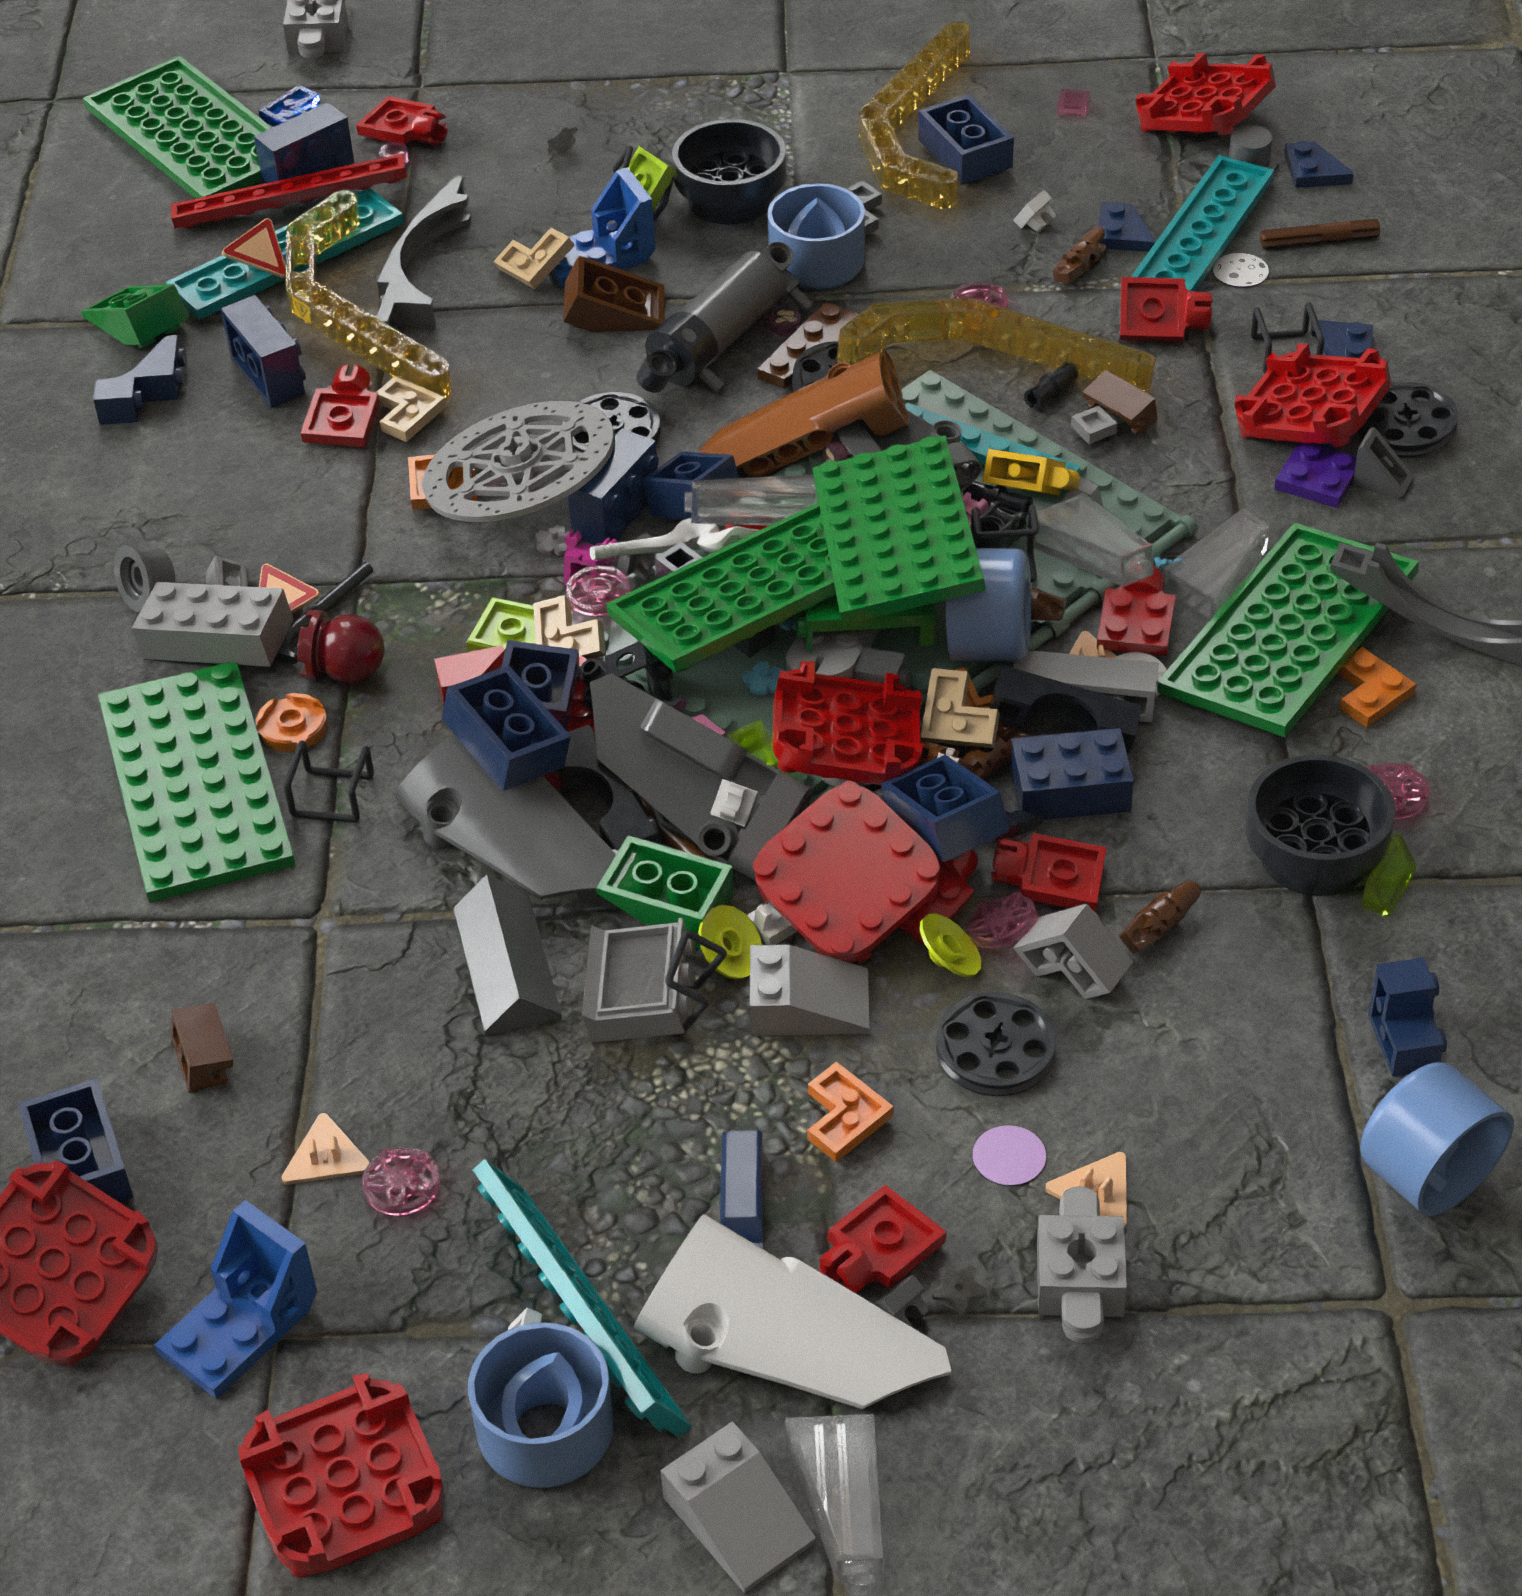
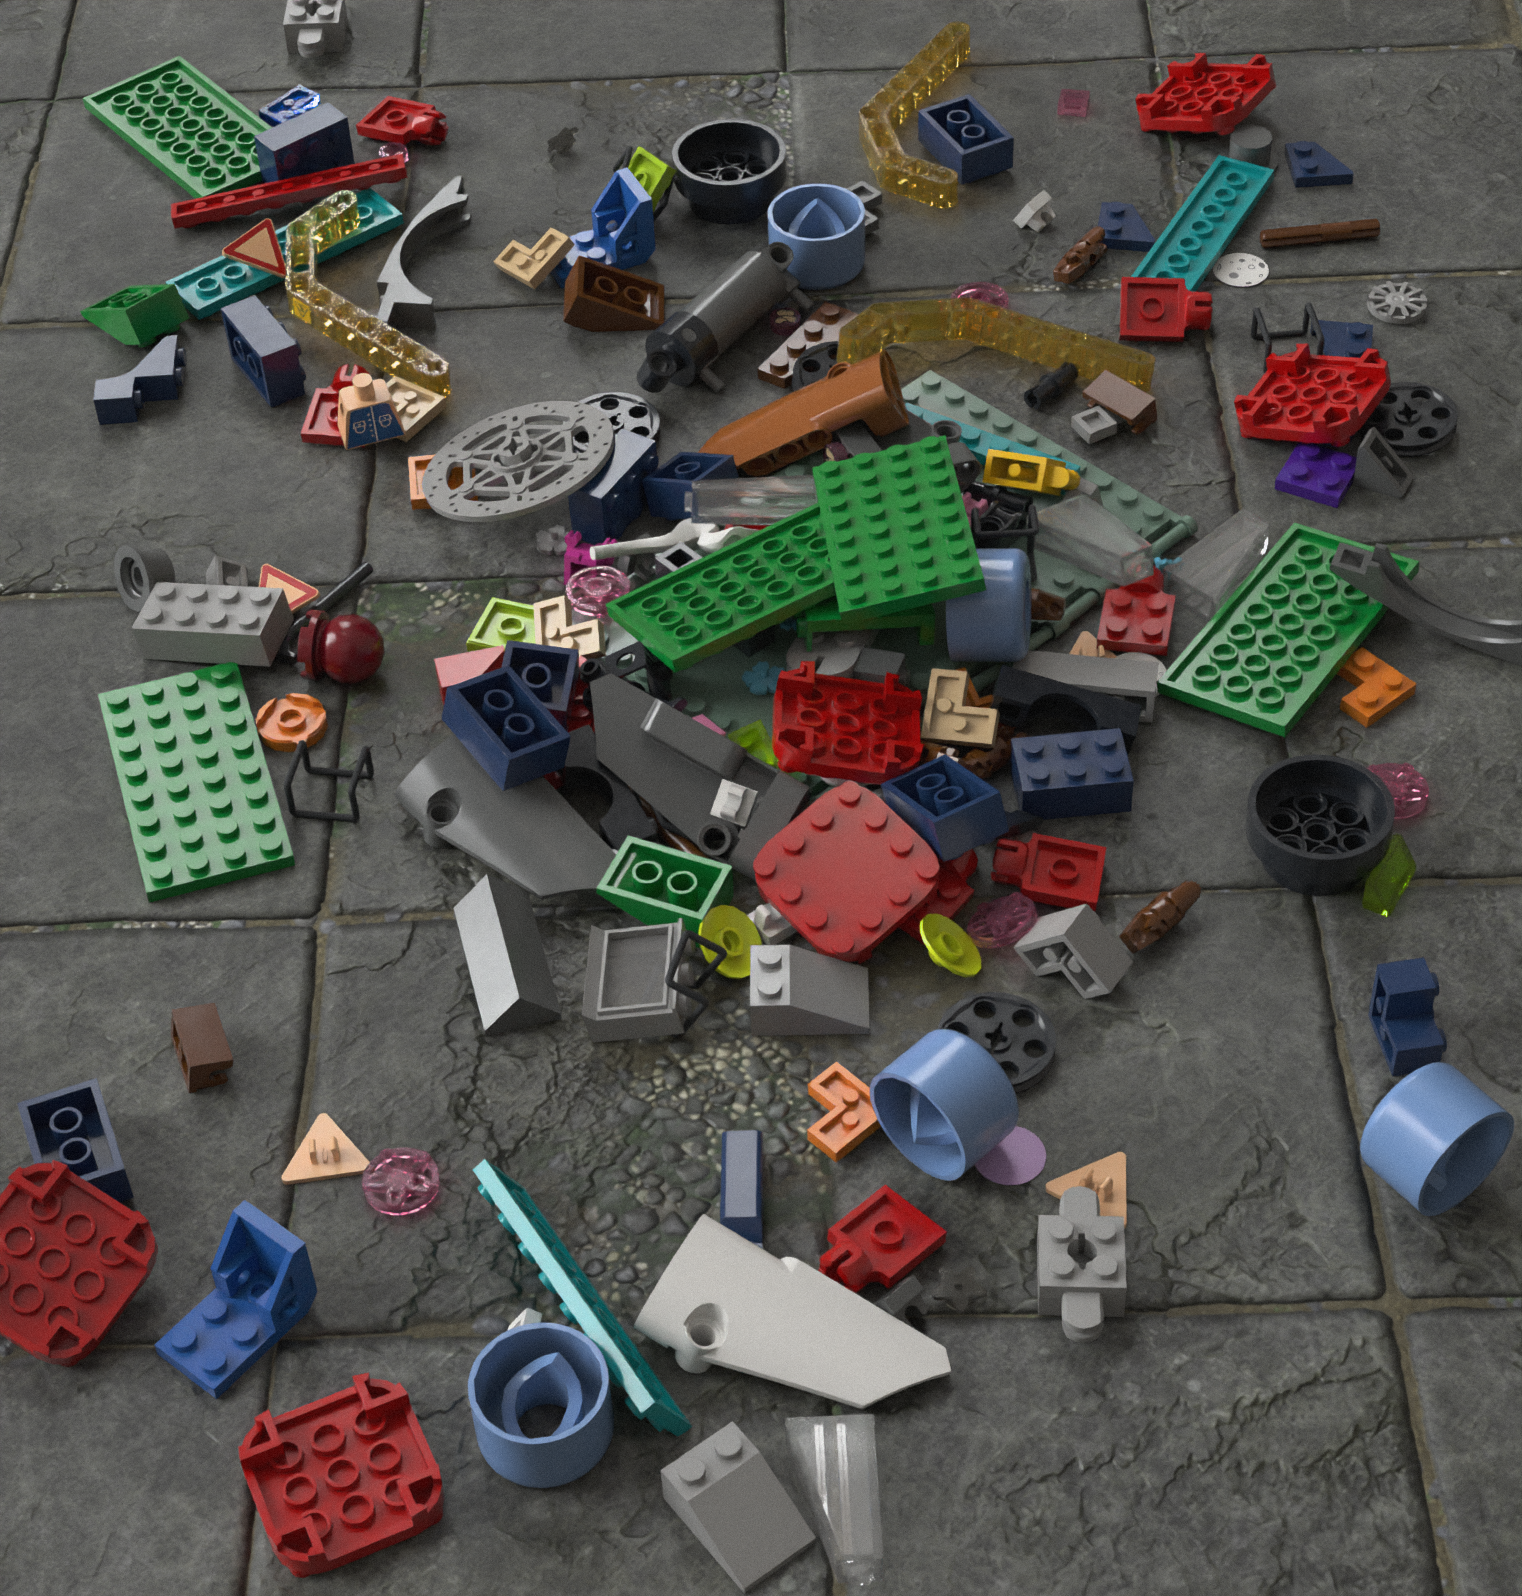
(367, 413): none -> torso
(944, 1103): none -> medium blue piece
(1397, 303): none -> light grey wheel

